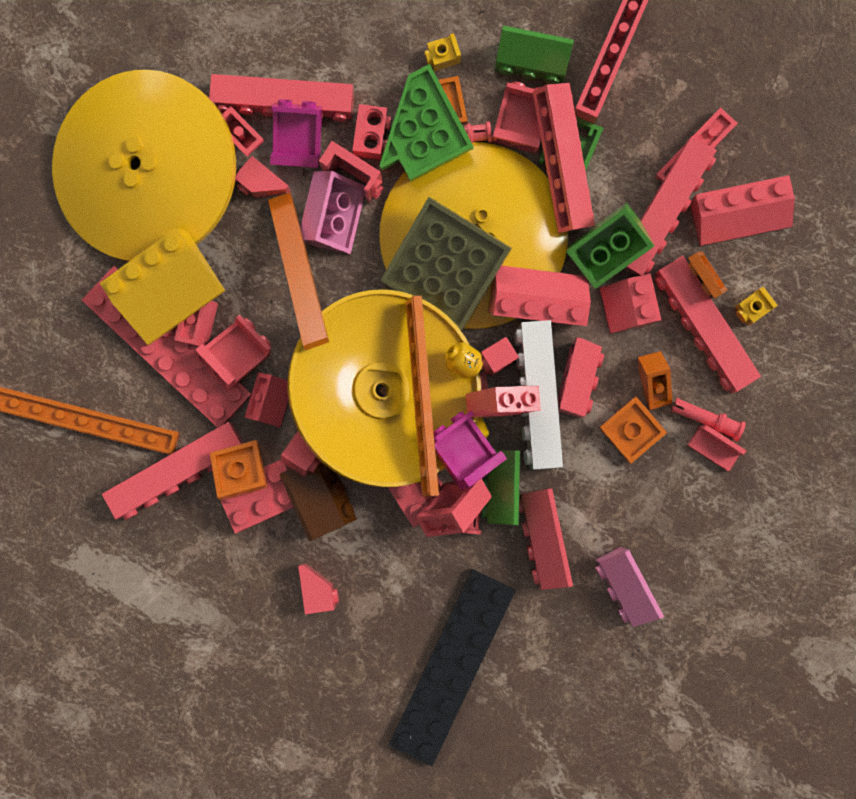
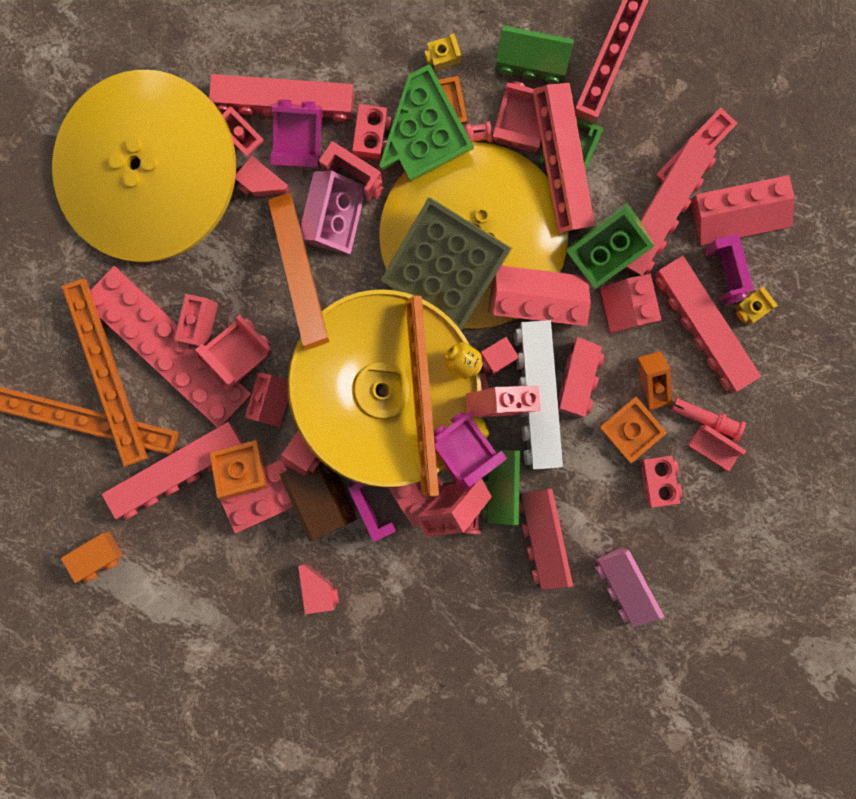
(92, 557): none -> orange brick
(104, 372): none -> orange tile
(163, 285): yellow slope -> none
(367, 514): none -> dark pink panel
(452, 667): black plate -> none
(653, 482): none -> coral brick
(701, 266): orange plate -> none
(734, 267): none -> dark pink panel

